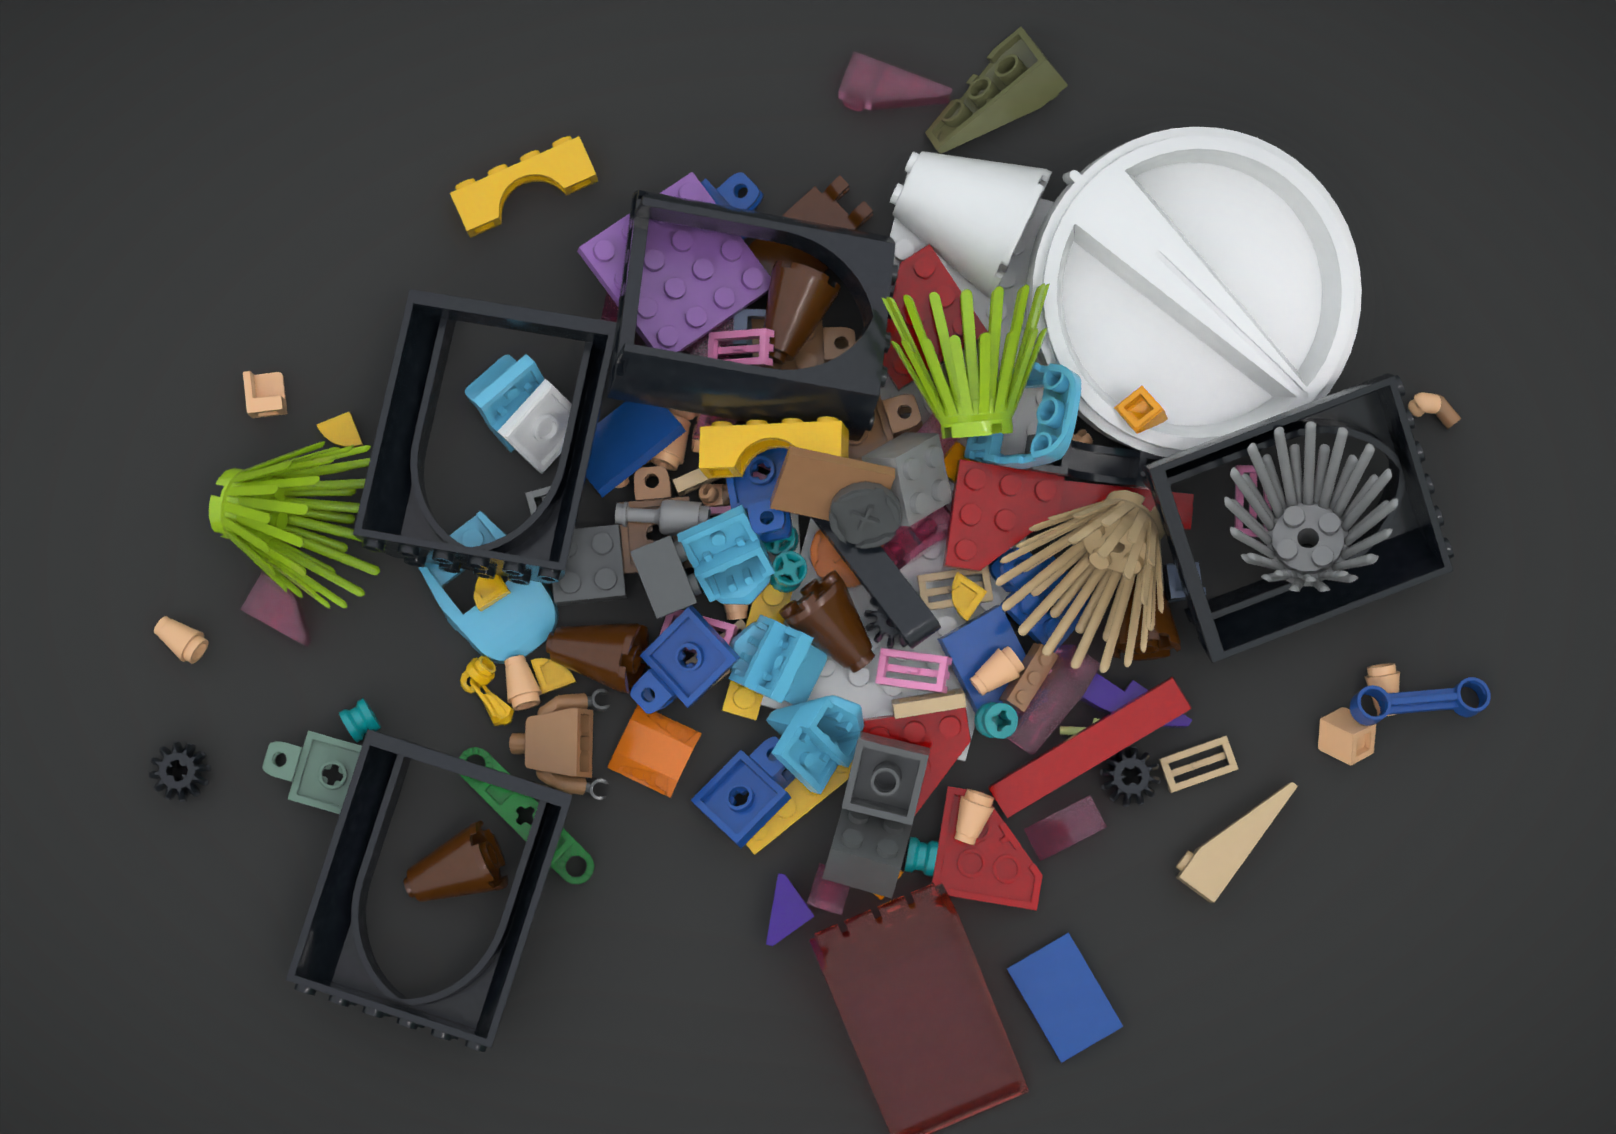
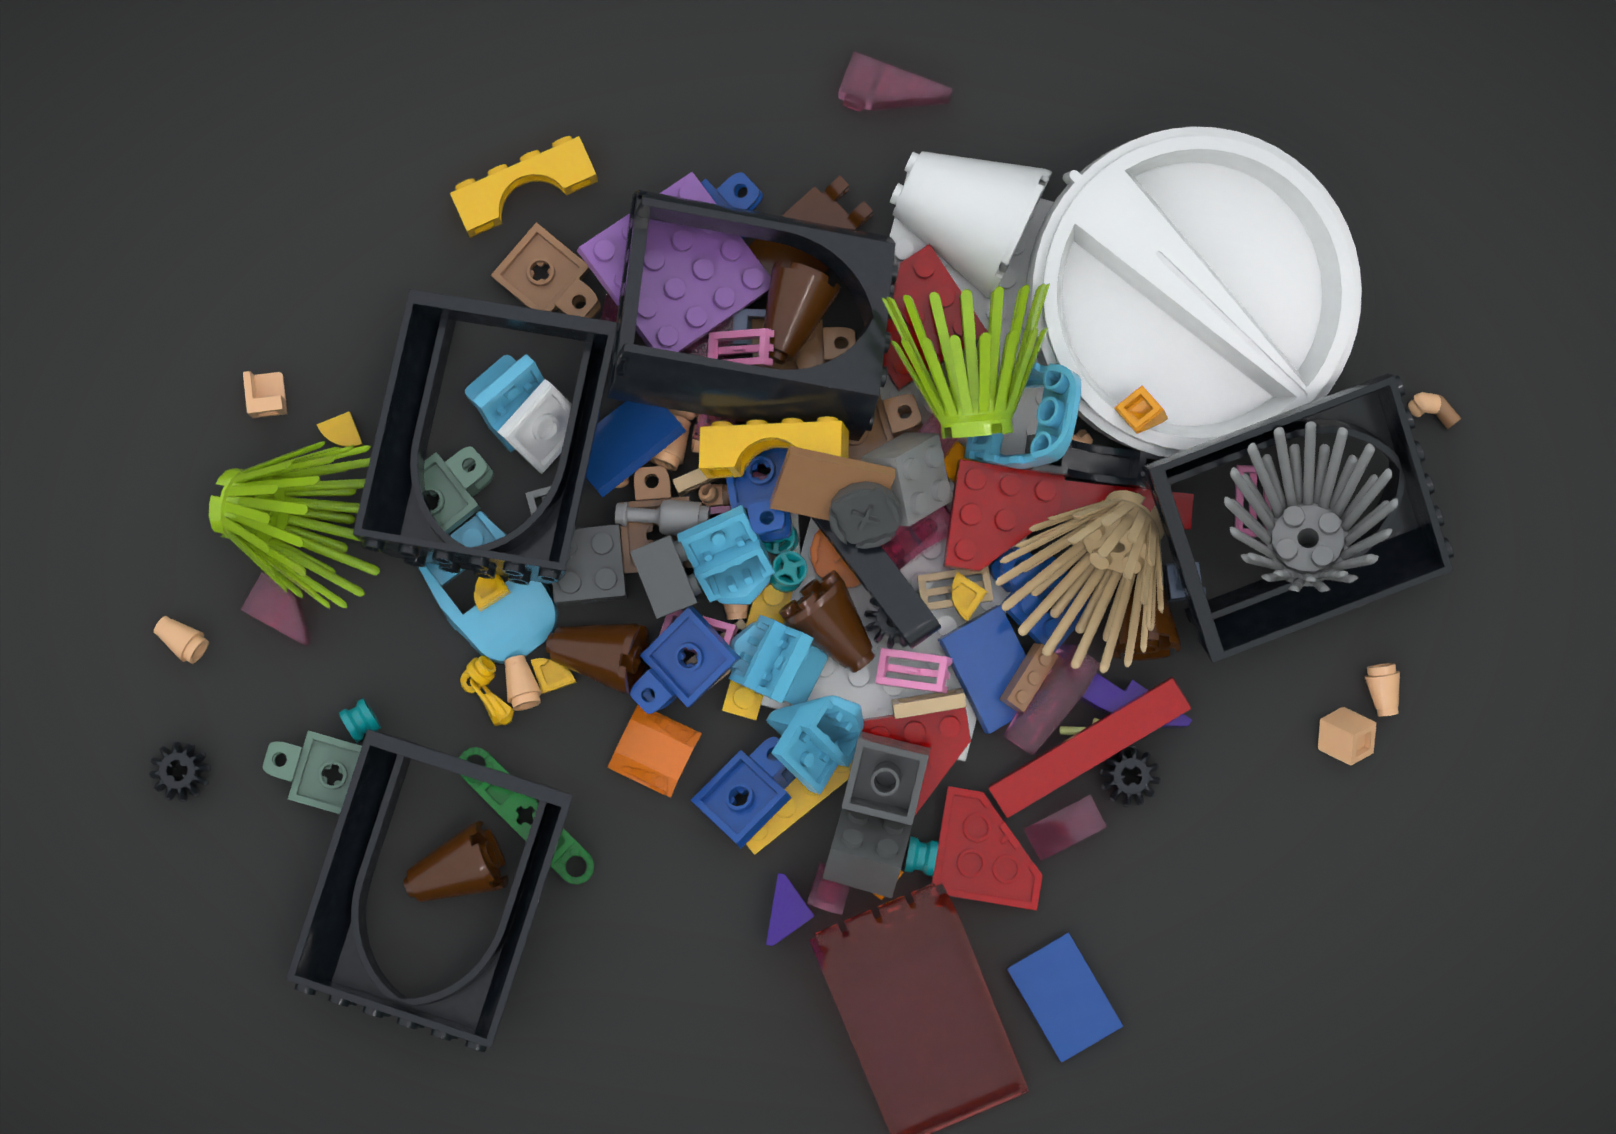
(455, 485): none -> sand green plate
(561, 743): medium nougat torso -> none
(562, 288): none -> medium nougat plate
(972, 815): light nougat cone -> none
(987, 720): teal wheel -> none
(997, 671): light nougat cone -> none
(1008, 88): olive wedge -> none
(1170, 774): tan tile -> none
(1219, 858): tan slope -> none
(1420, 701): blue piece -> none

